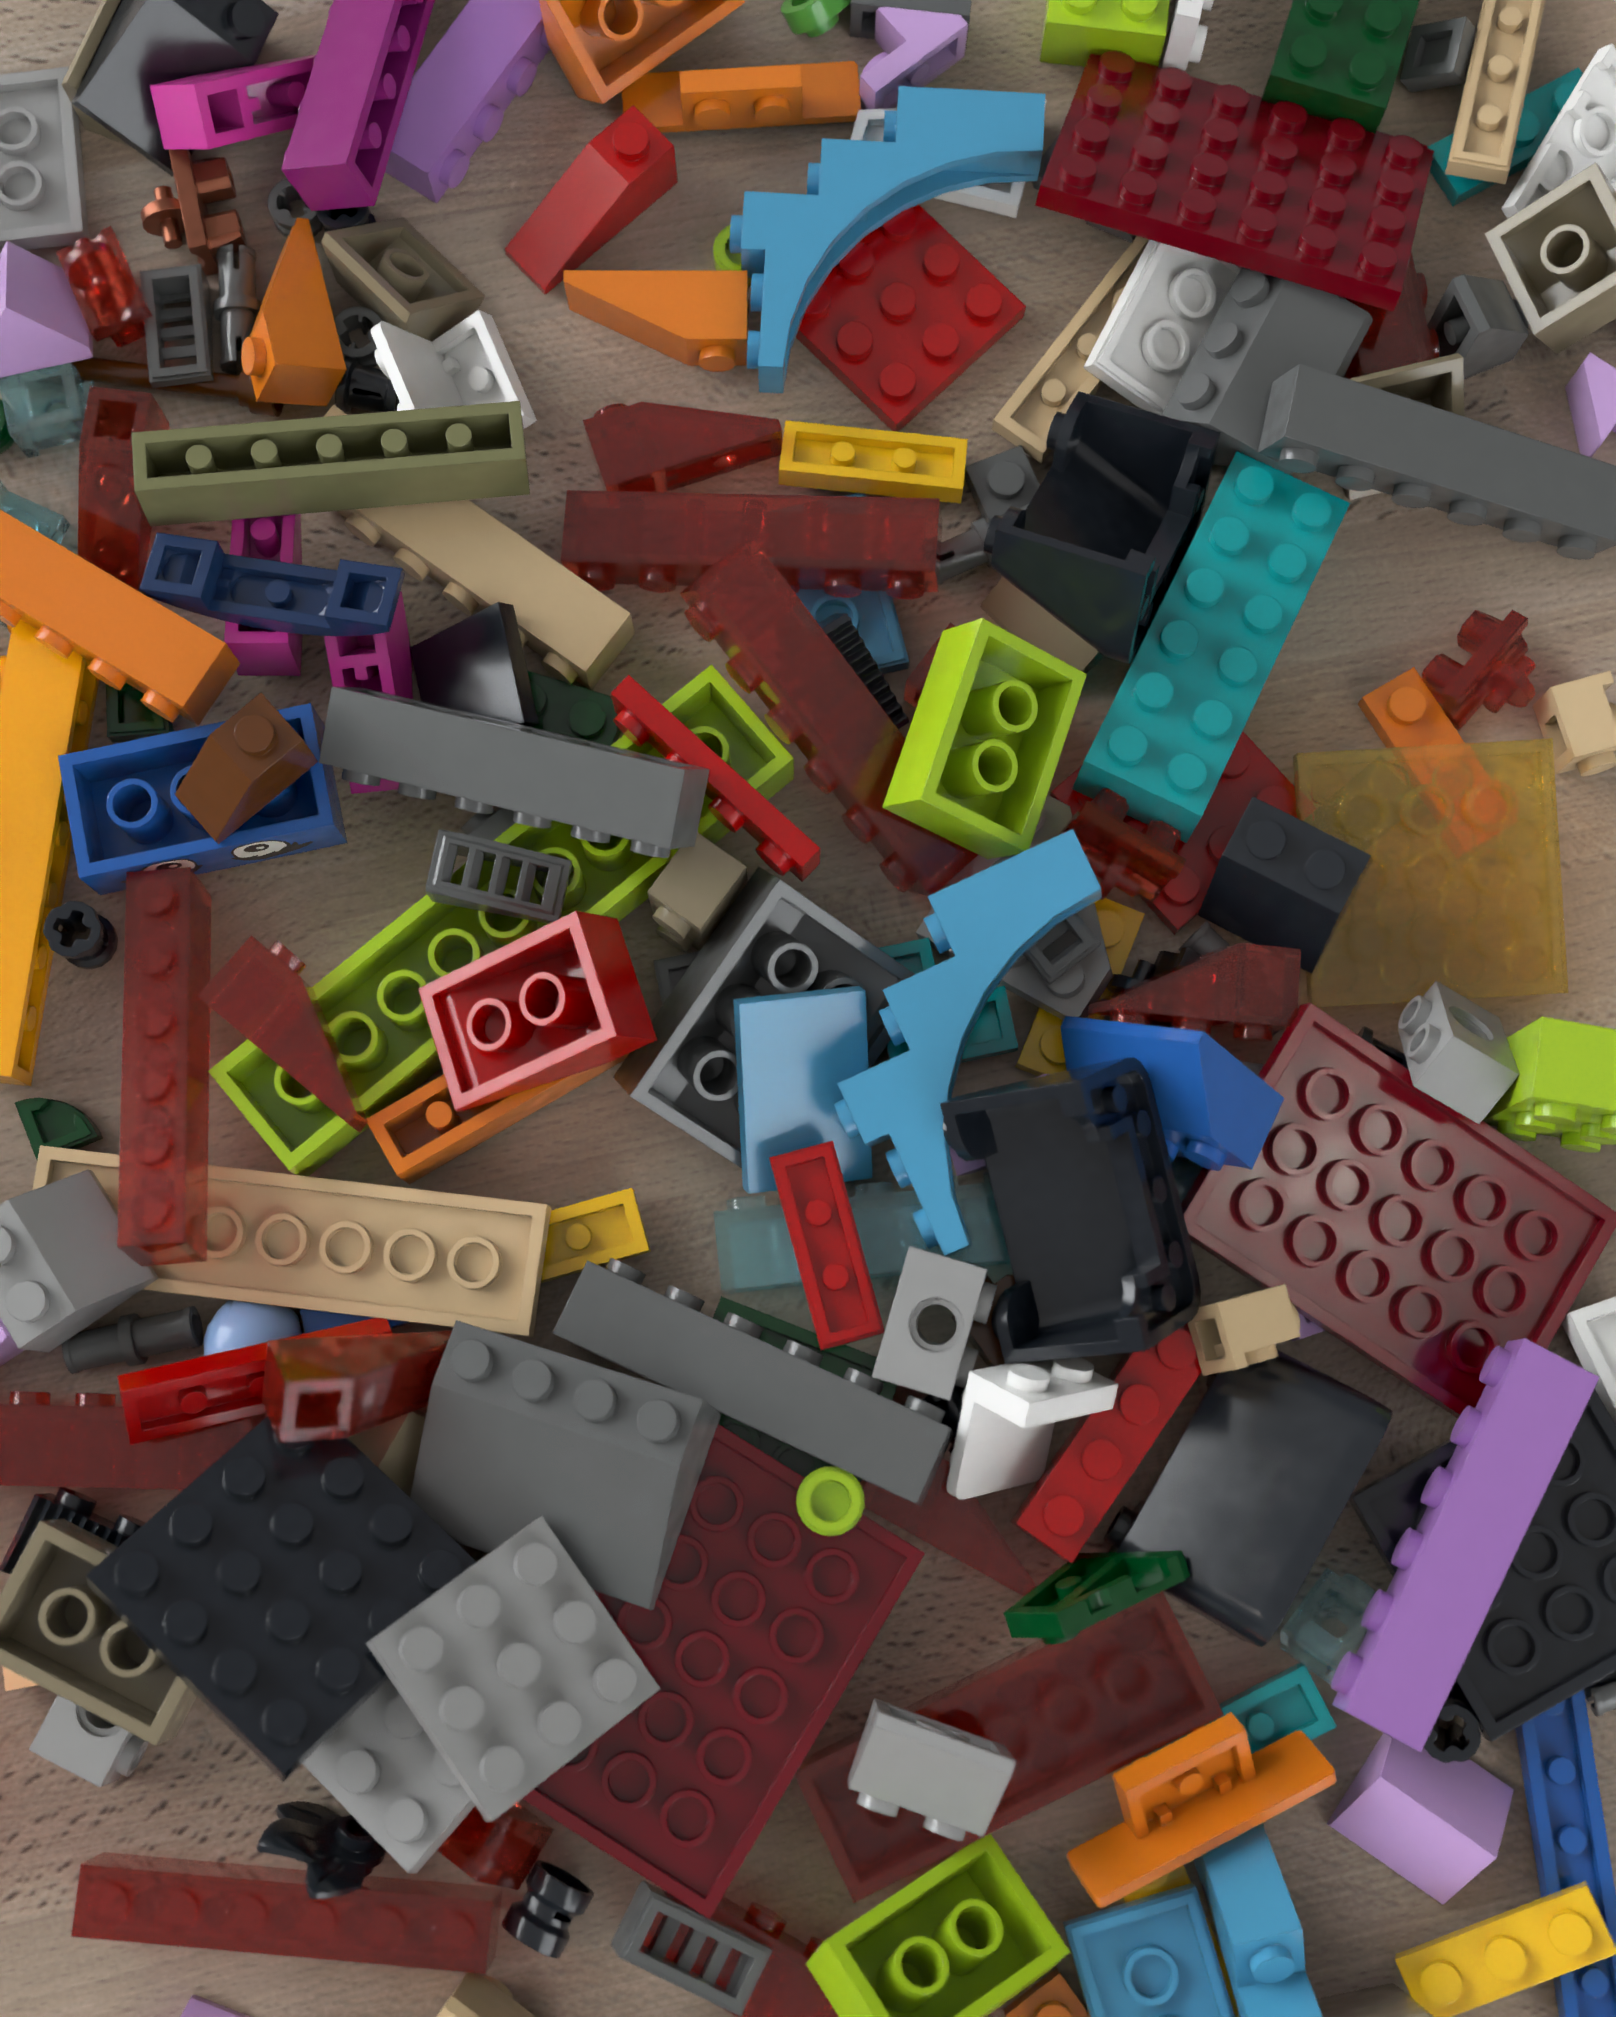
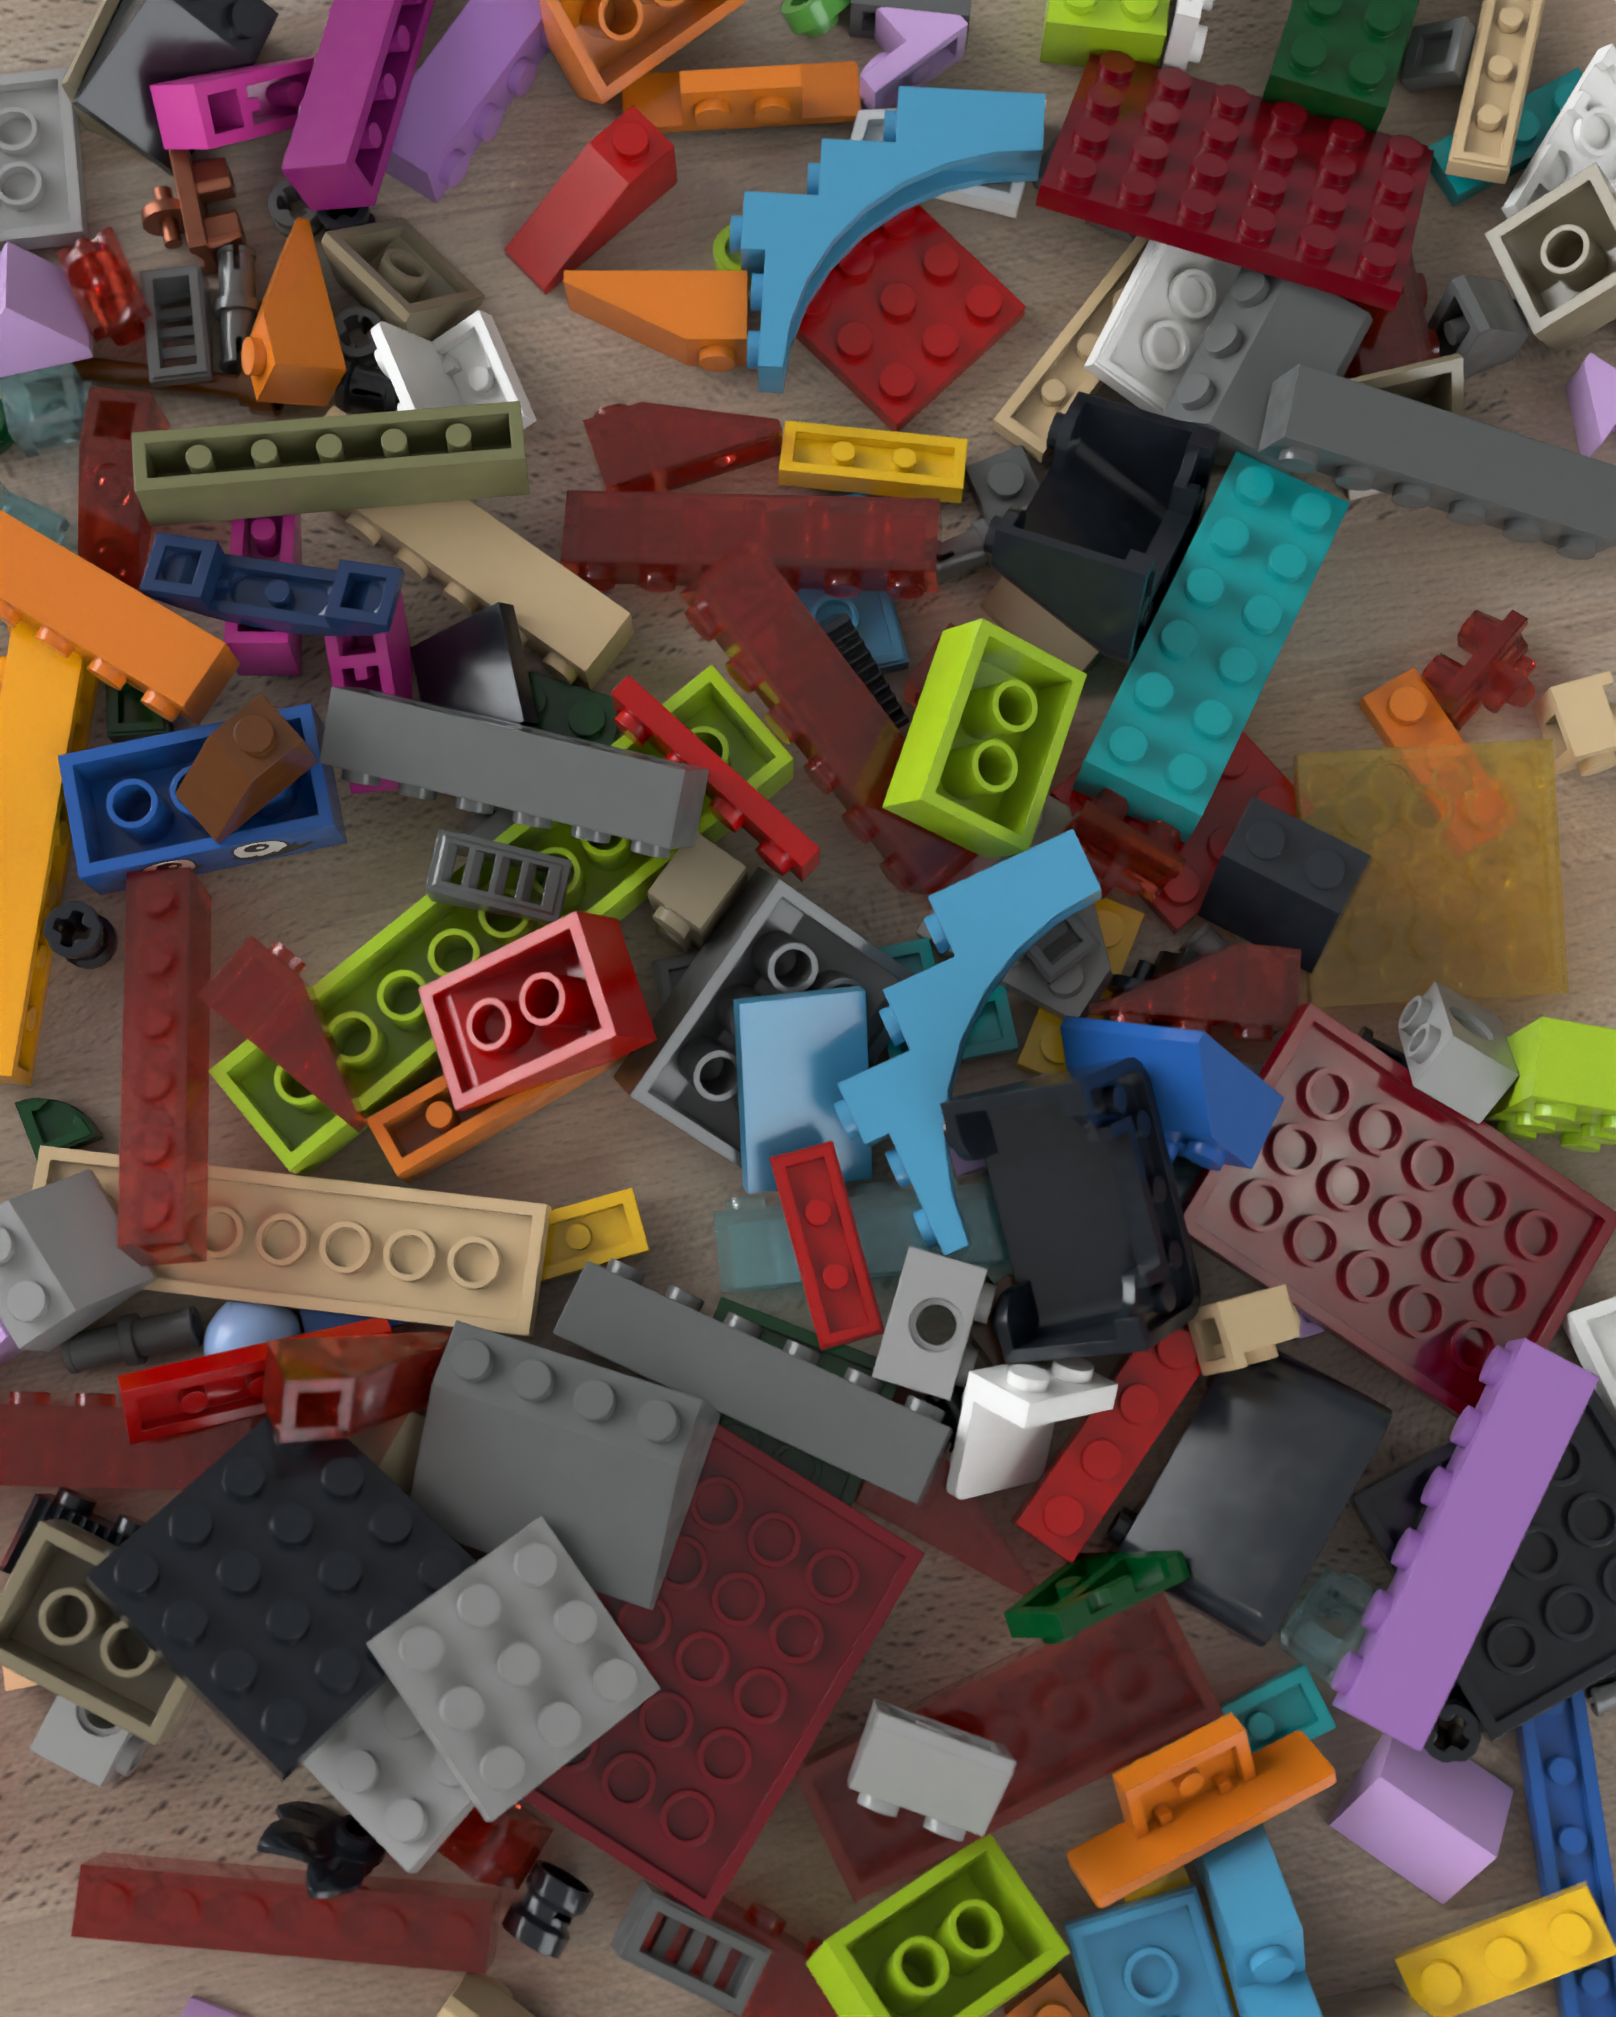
(830, 1501): lime tile -> none

